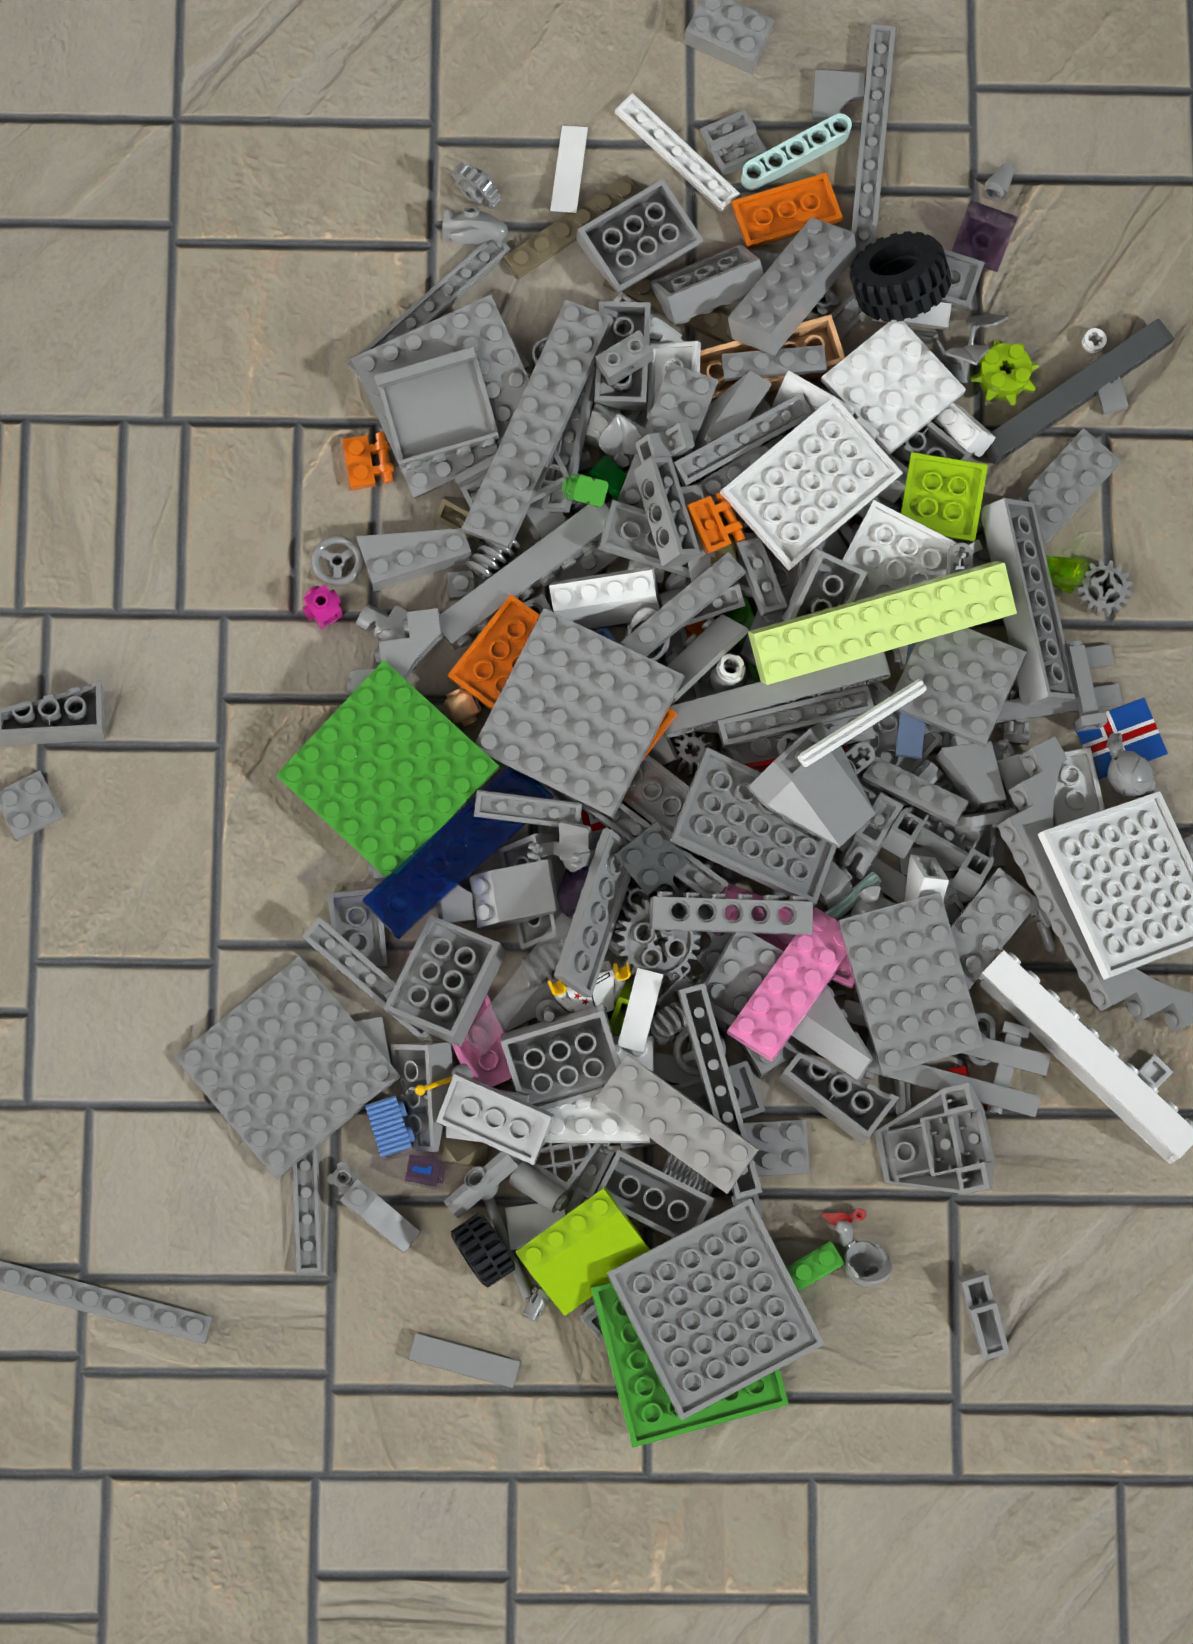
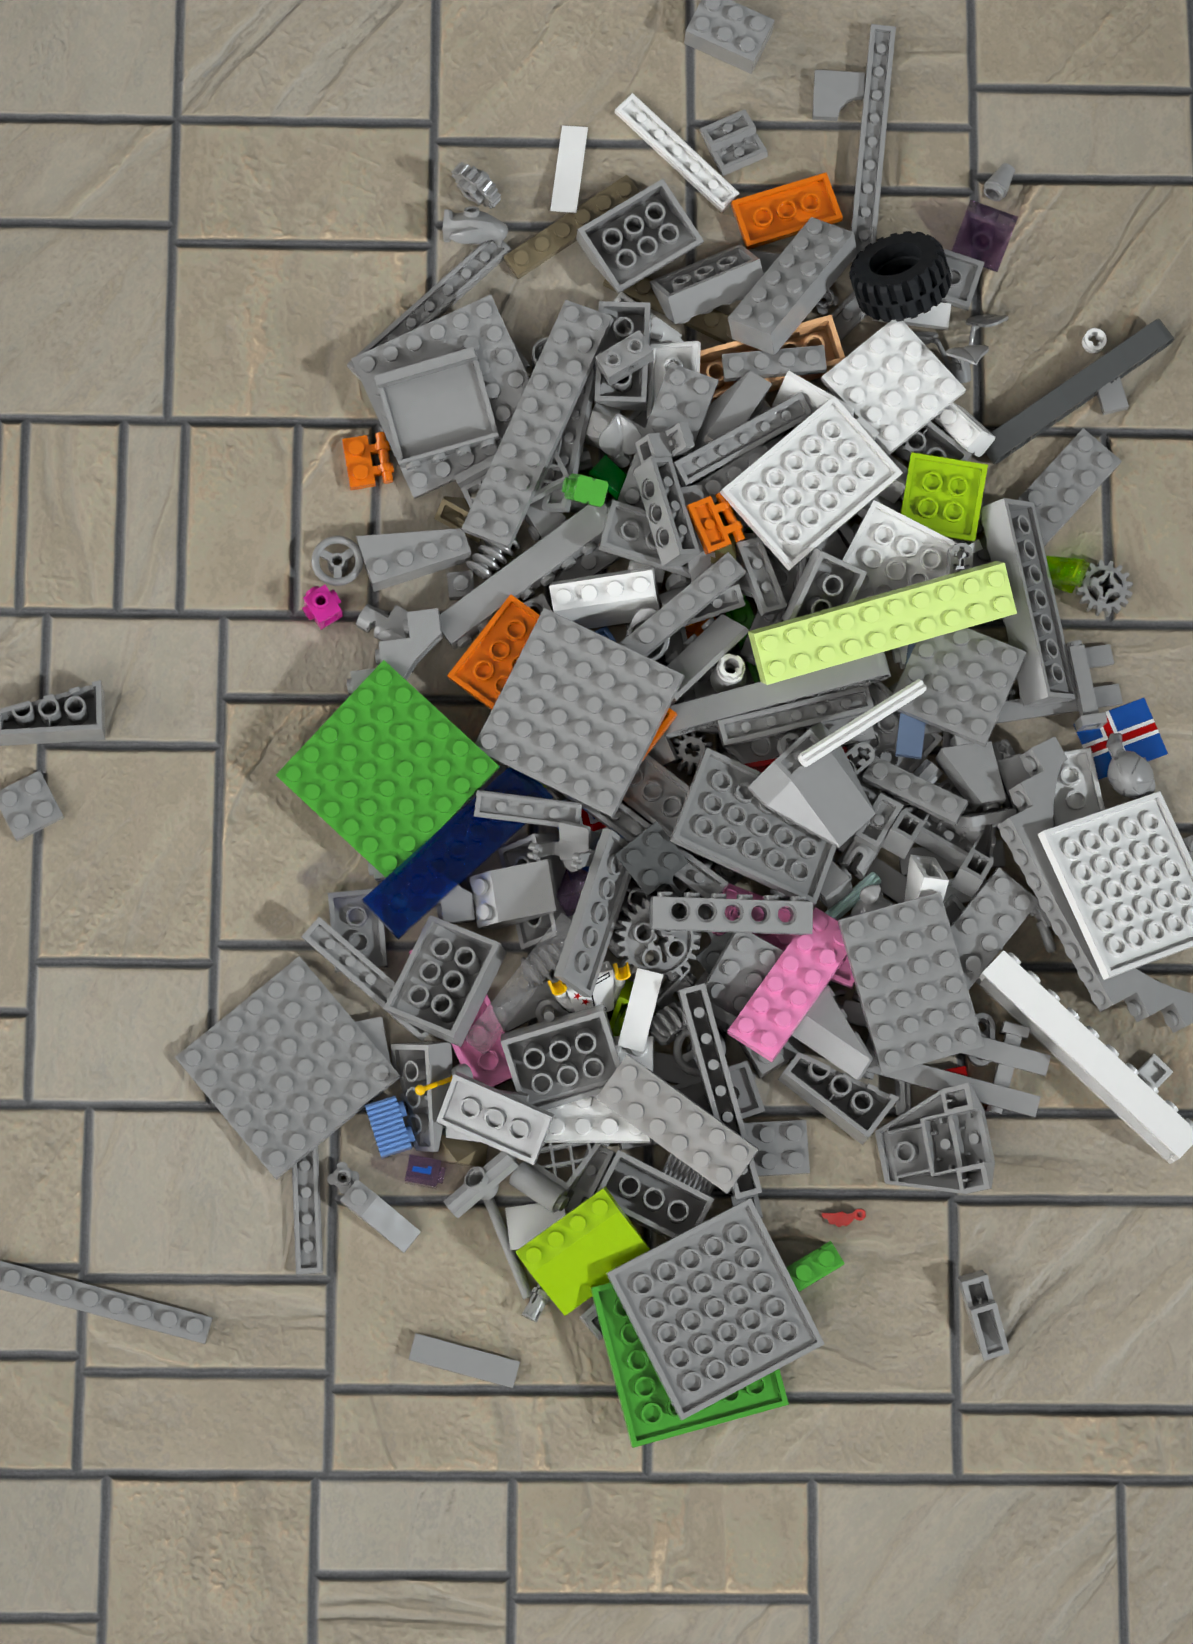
(462, 707): light nougat head -> none
(483, 1250): black tyre -> none
(802, 142): light aqua beam -> none
(864, 1262): light grey piece -> none
(998, 383): lime brick -> none
(1017, 731): light grey tile -> none

